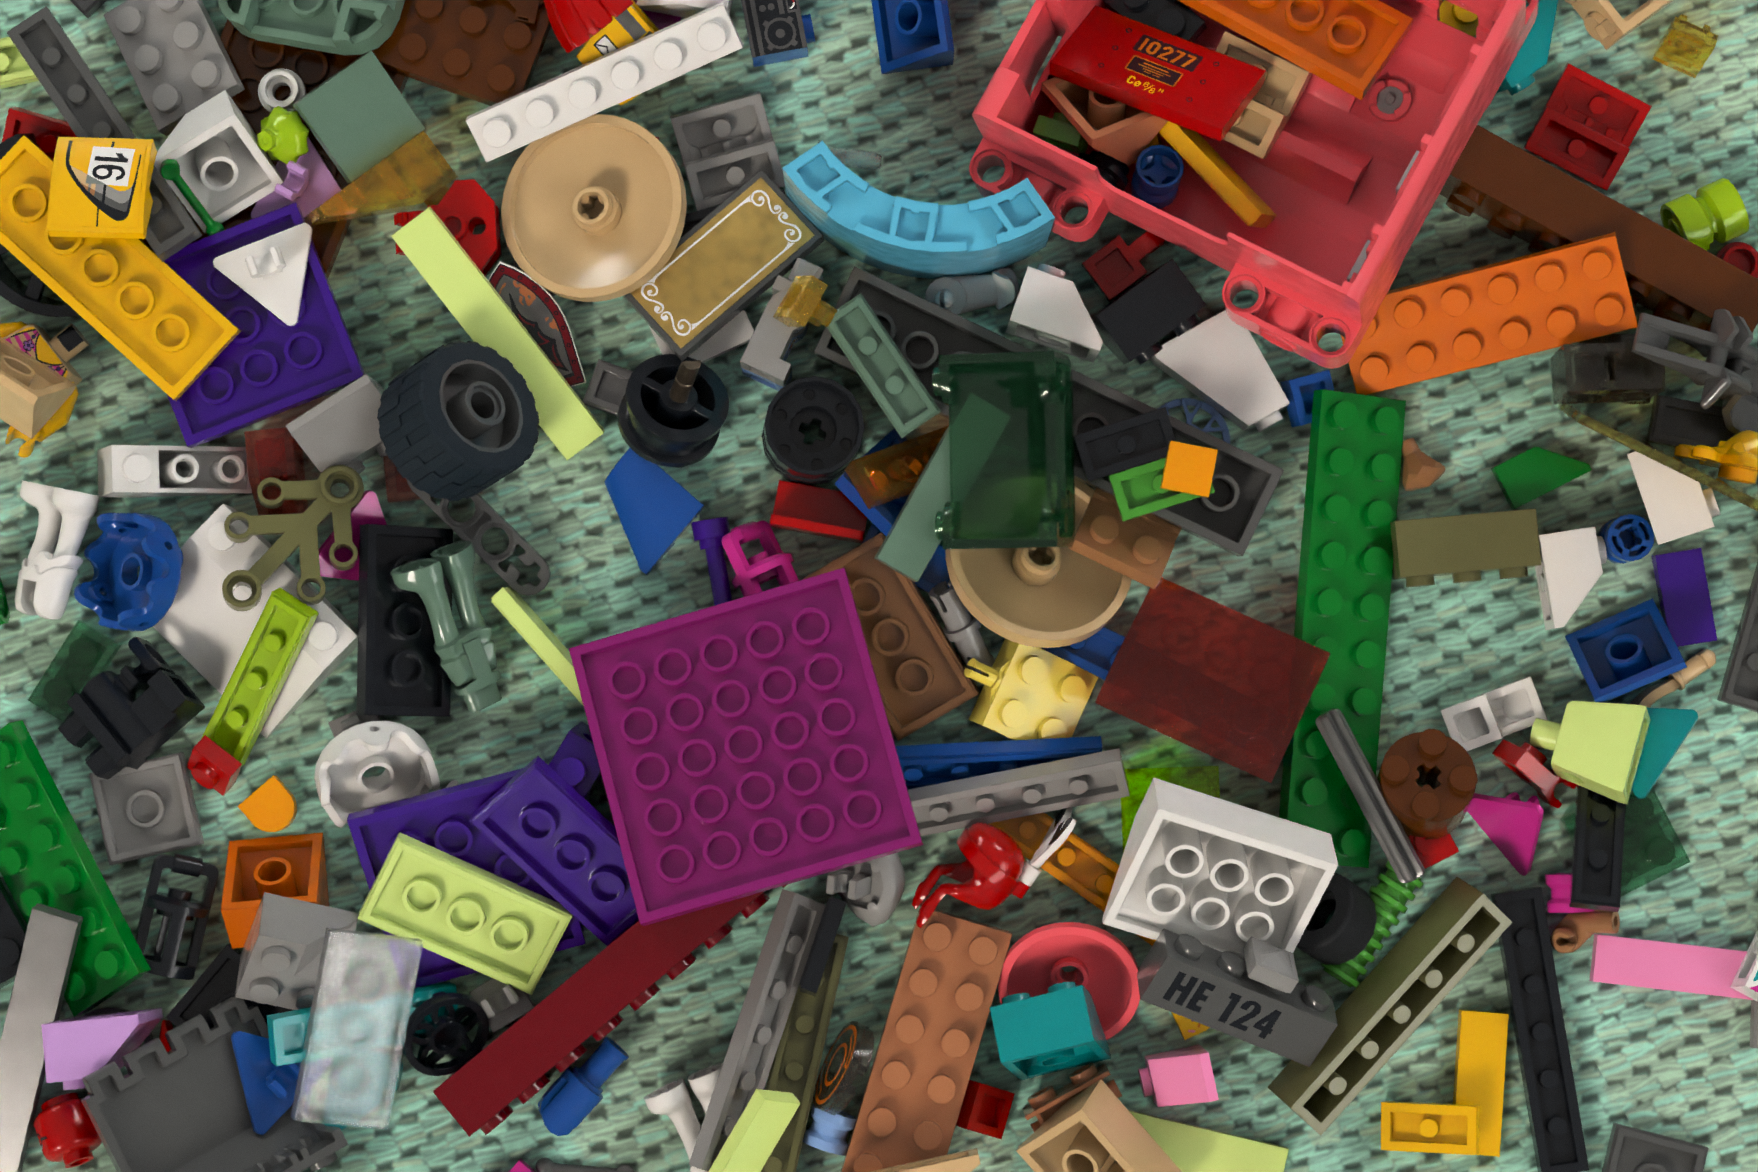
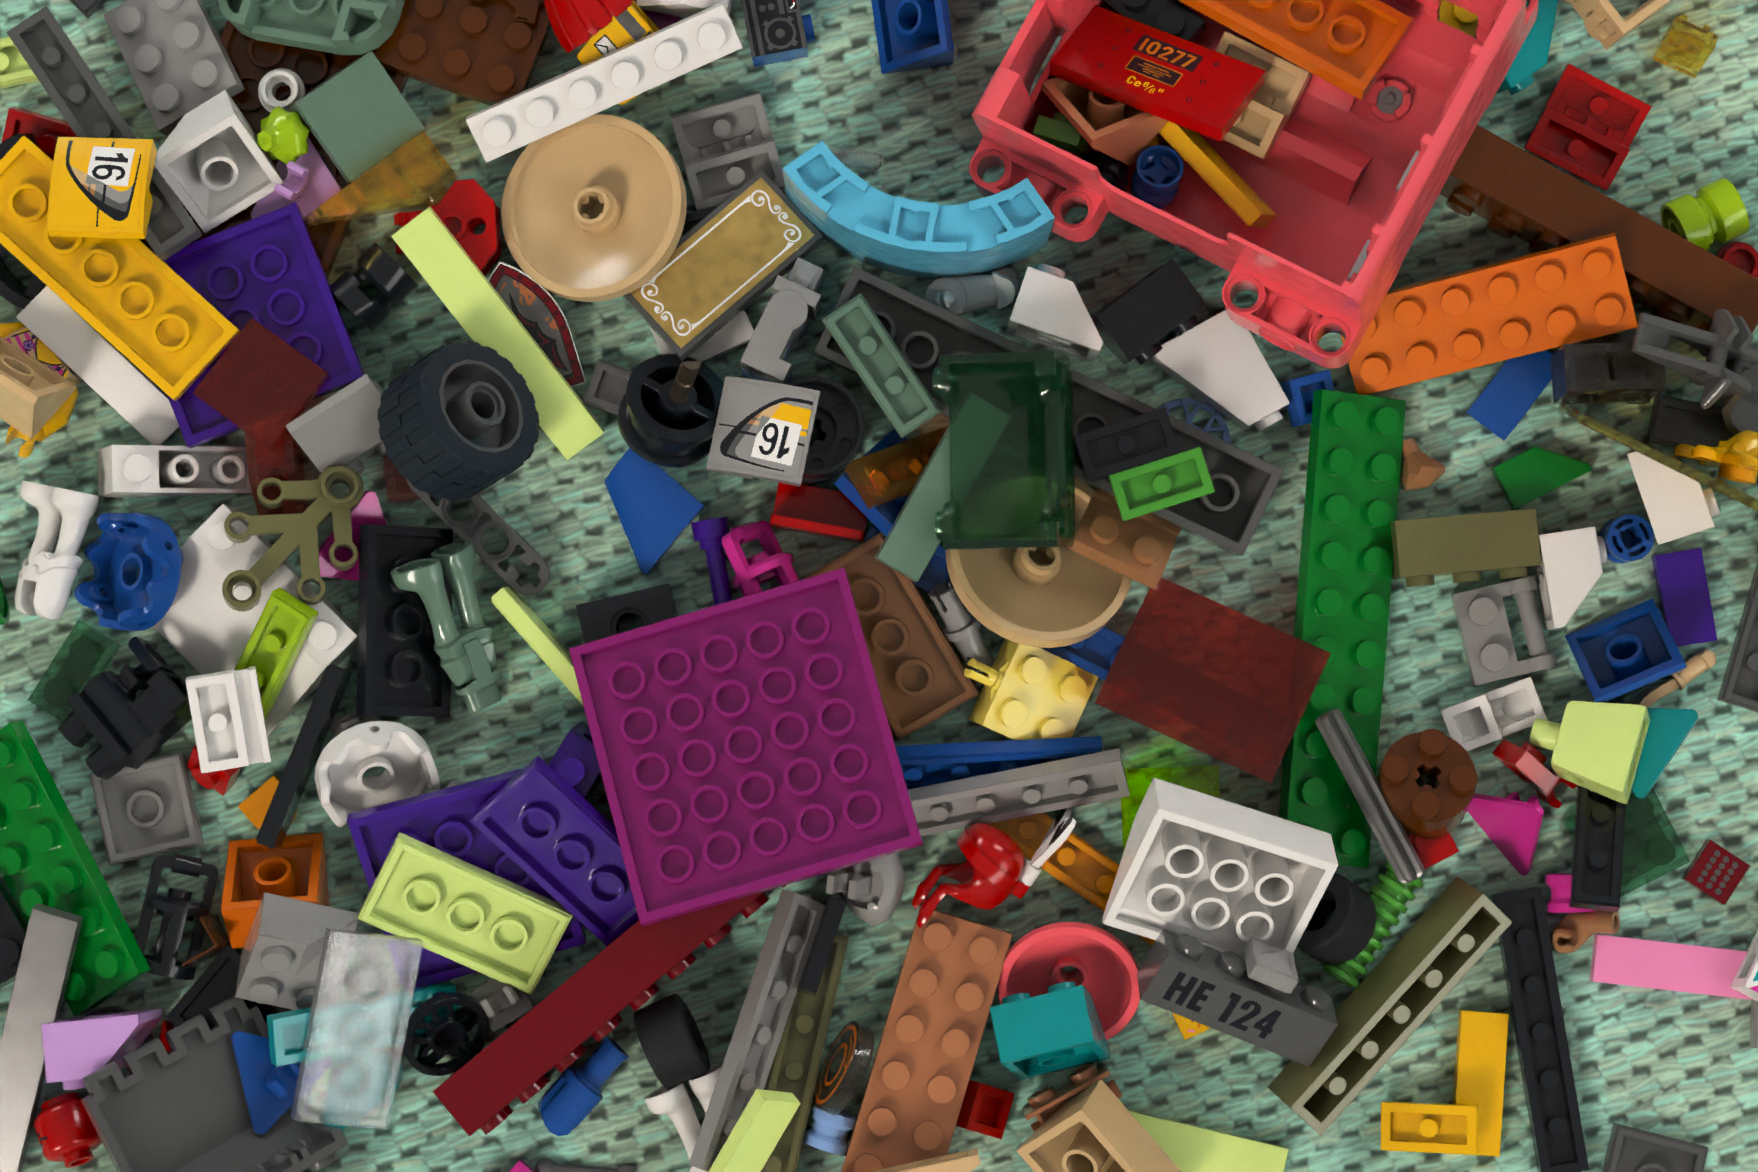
(100, 366): none -> white tile
(171, 171): green hinge -> none
(215, 932): none -> reddish brown piece
(228, 719): none -> white plate
(261, 384): none -> clear red tile
(272, 270): white piece -> none
(303, 756): none -> black tile
(384, 274): none -> black wheel
(603, 616): none -> black brick
(671, 1041): none -> black tyre
(763, 430): none -> slope
(804, 305): clear yellow tile -> none
(1119, 265): red plate -> none
(1179, 1077): bright pink slope -> none
(1189, 469): light orange tile -> none
(1488, 635): none -> light grey plate
(1512, 392): none -> blue slope
(1715, 872): none -> dark red tile

